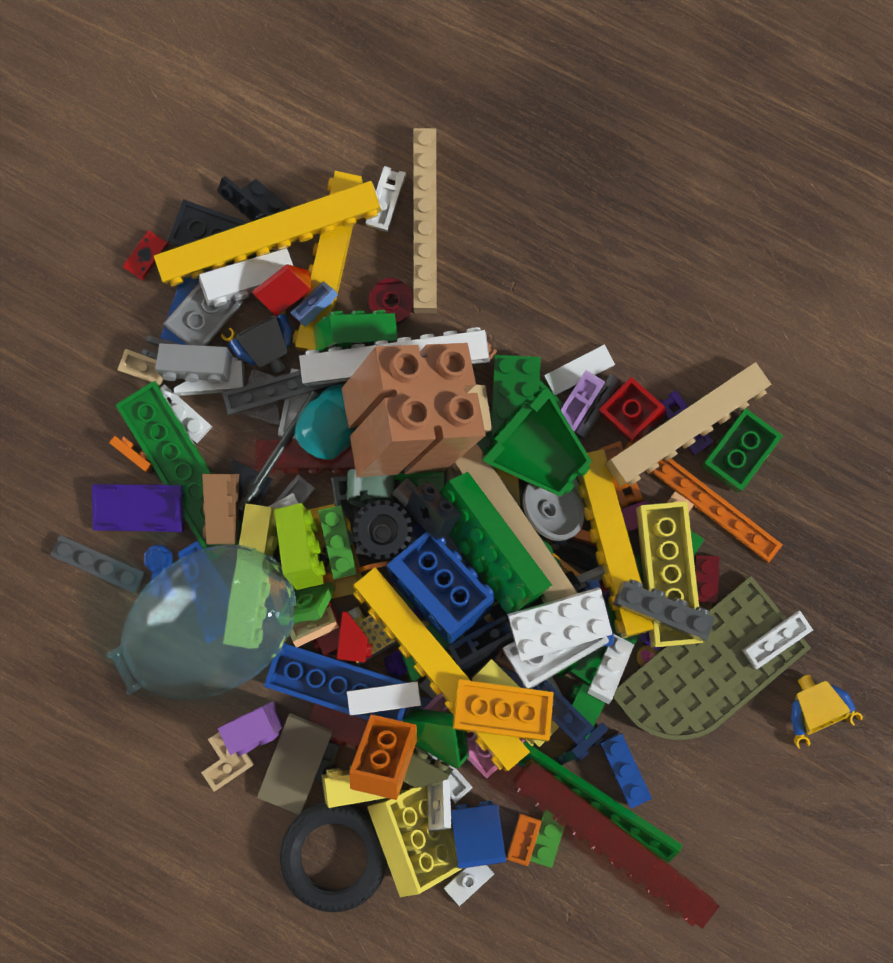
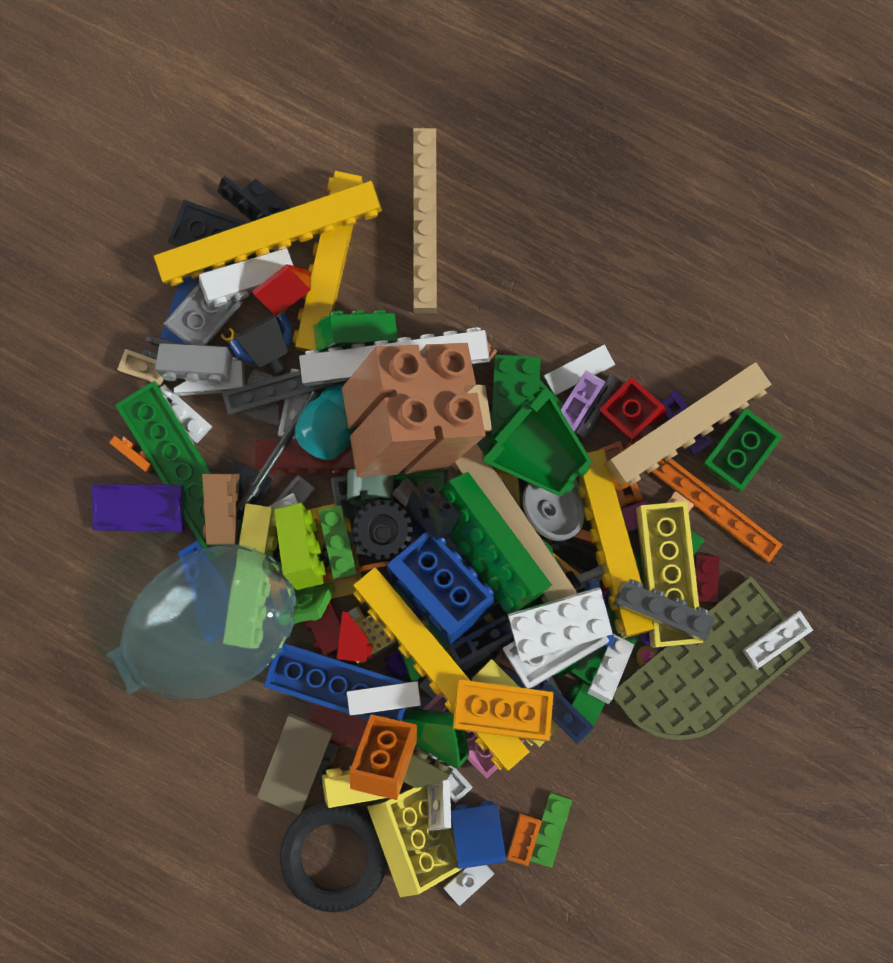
(97, 564): dark grey plate -> none
(142, 257): red tile -> none
(157, 559): blue piece -> none
(227, 767): tan plate -> none
(252, 729): medium lavender piece -> none
(309, 630): light nougat plate -> none
(314, 303): medium blue plate -> none
(388, 198): white plate -> none
(397, 289): dark red plate -> none
(580, 751): dark blue wing -> none
(616, 843): clear red brick -> none
(625, 770): blue brick -> none
(640, 829): green plate -> none
(819, 708): yellow torso -> none

